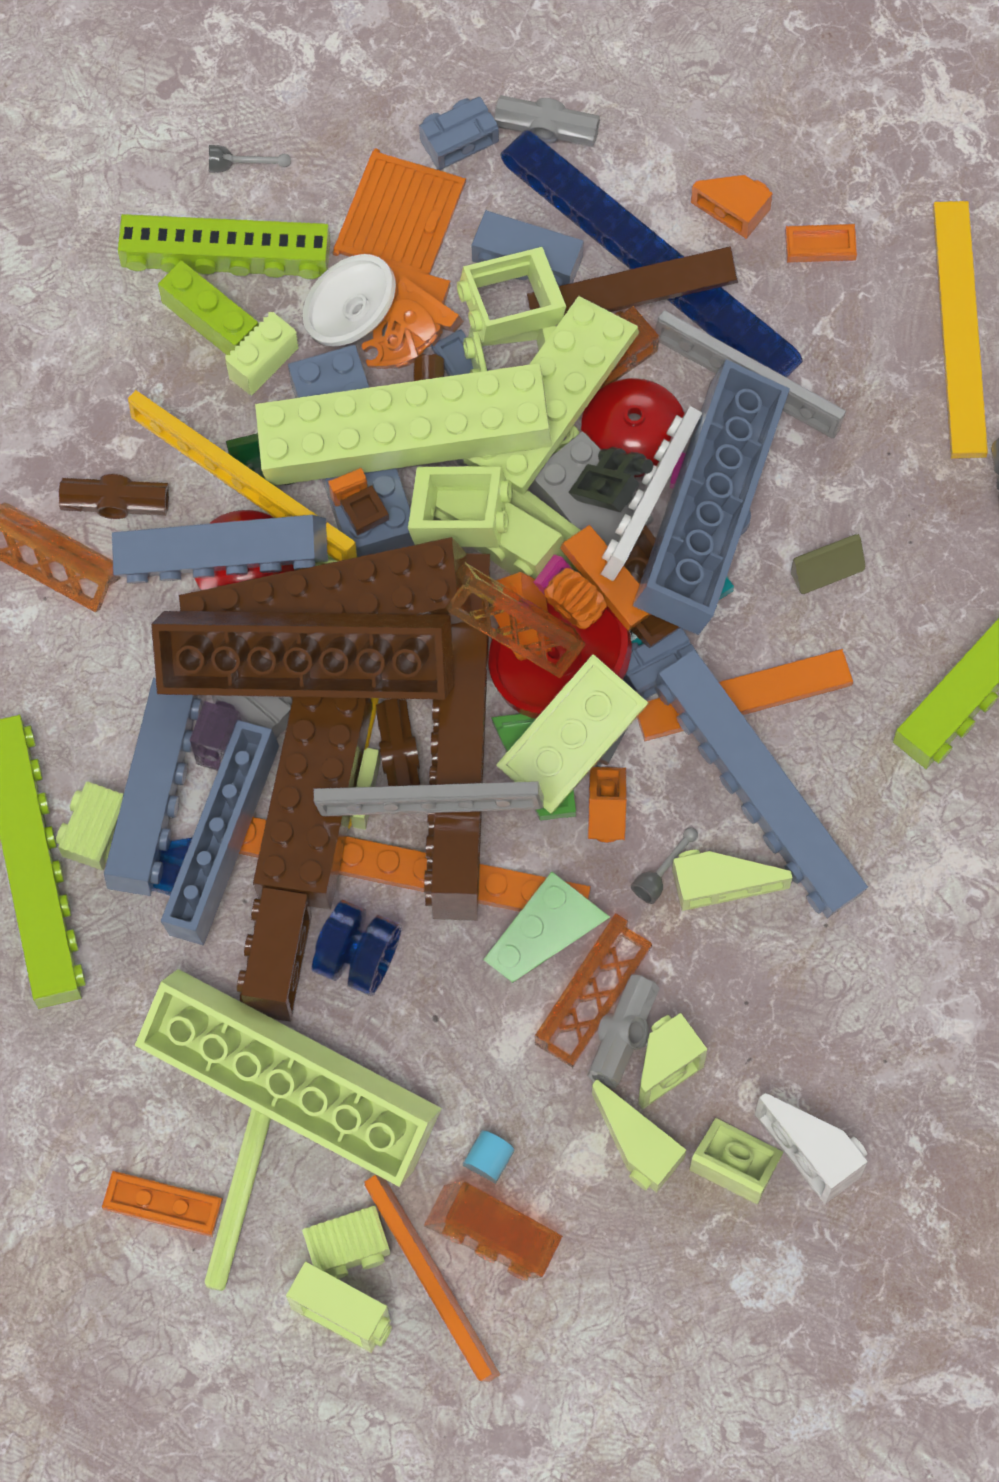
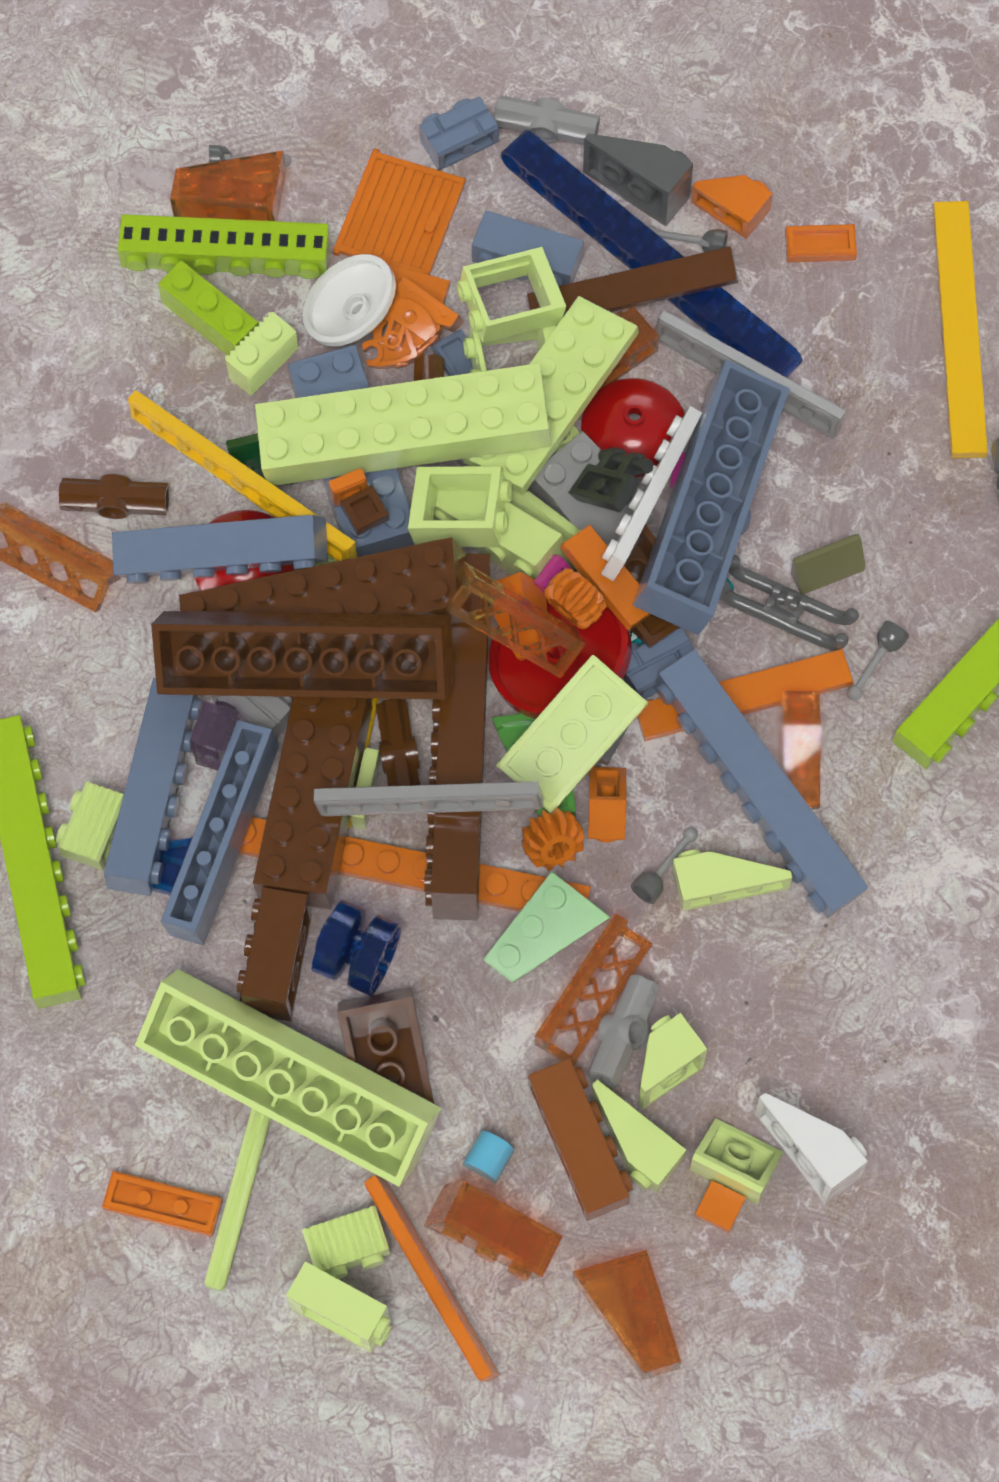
(231, 188): none -> clear orange wedge
(387, 1039): none -> reddish brown slope
(552, 839): none -> orange gear
(579, 1140): none -> dark orange brick
(633, 1311): none -> clear orange wedge
(640, 173): none -> dark grey slope
(710, 241): none -> hinge
(720, 1206): none -> orange tile
(785, 607): none -> dark grey piece
(802, 742): none -> clear orange slope
(889, 638): none -> hinge

